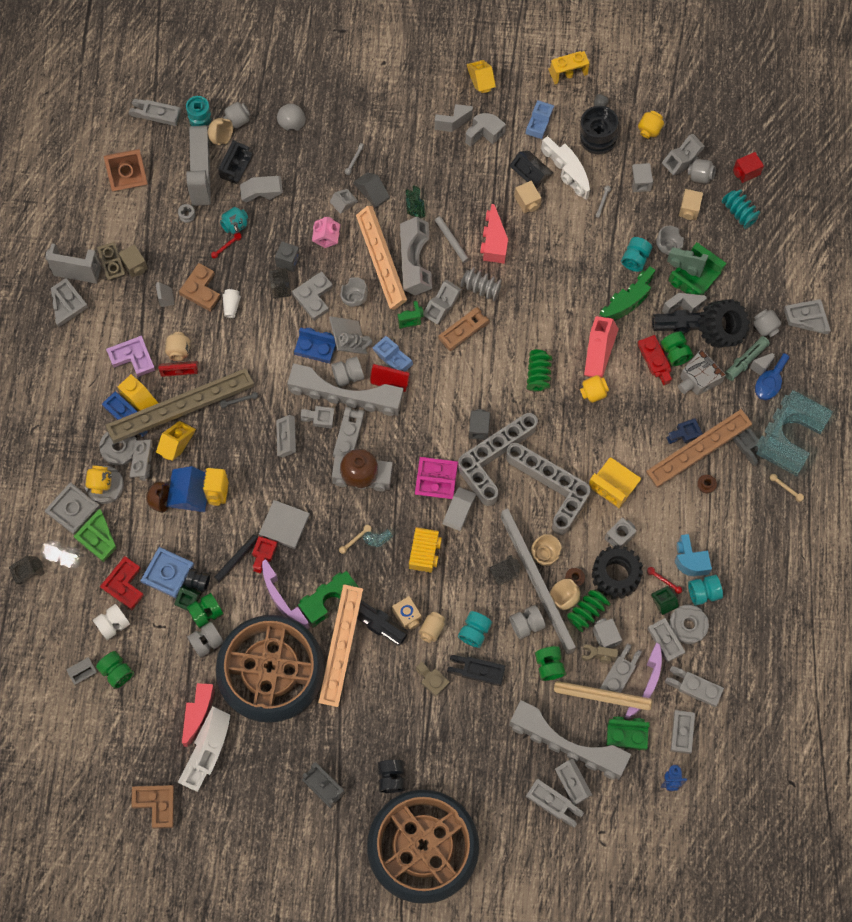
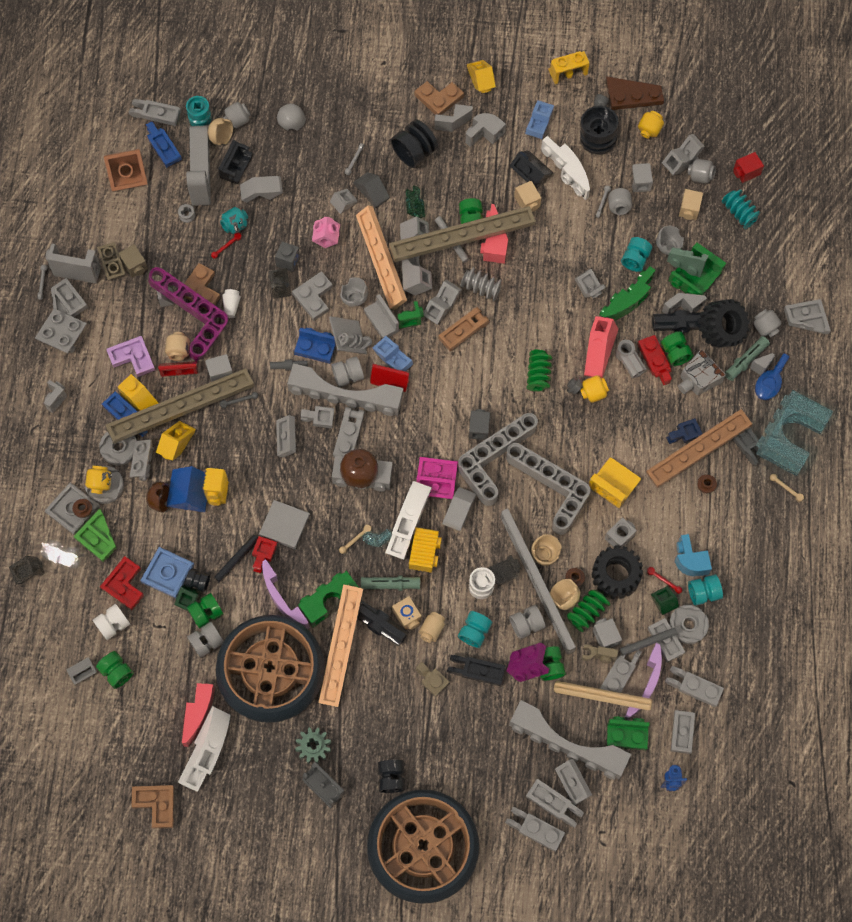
(40, 294): none -> light grey hinge
(55, 398): none -> light grey bracket
(61, 331): none -> light grey hinge
(82, 513): none -> reddish brown plate
(163, 145): none -> blue hinge
(192, 308): none -> magenta beam
(218, 367): none -> light grey panel
(287, 364): none -> dark grey bar
(307, 751): none -> sand green gear
(382, 318): none -> light grey panel
(390, 583): none -> sand green pin
(408, 520): none -> white slope
(414, 143): none -> black wheel
(438, 101): none -> medium nougat plate
(462, 234): none -> dark tan plate
(470, 210): none -> green wheel
(481, 583): none -> white wheel
(528, 663): none -> magenta bracket
(537, 829): none -> light grey hinge
(574, 385): none -> dark grey plate
(589, 284): none -> light grey bracket
(620, 201): none -> light grey head
(630, 360): none -> light grey piece
(632, 94): none -> reddish brown wing
(648, 641): none -> dark grey bar

